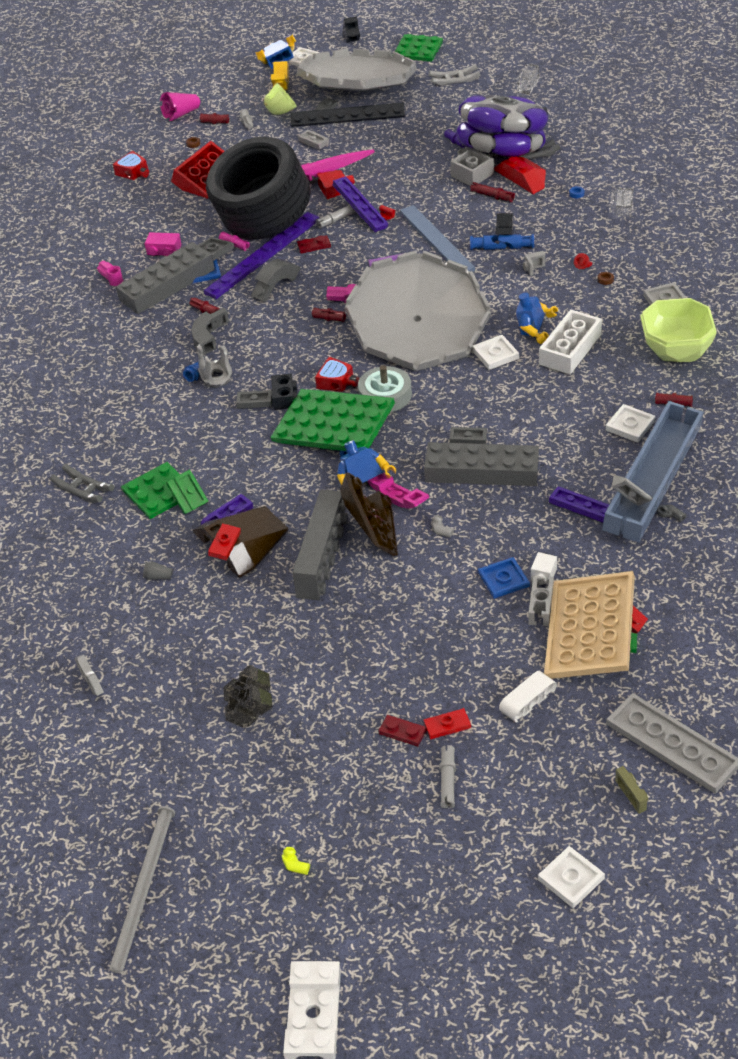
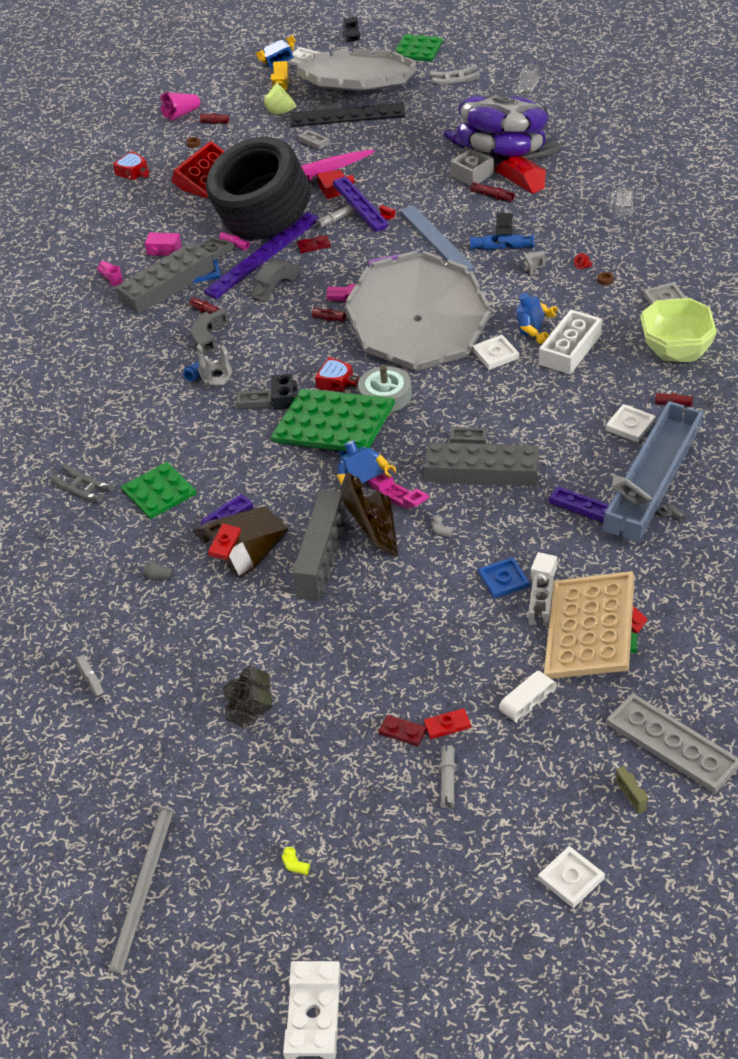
(187, 492): green plate -> none
(246, 119): light grey axle -> none
(576, 192): blue tile -> none

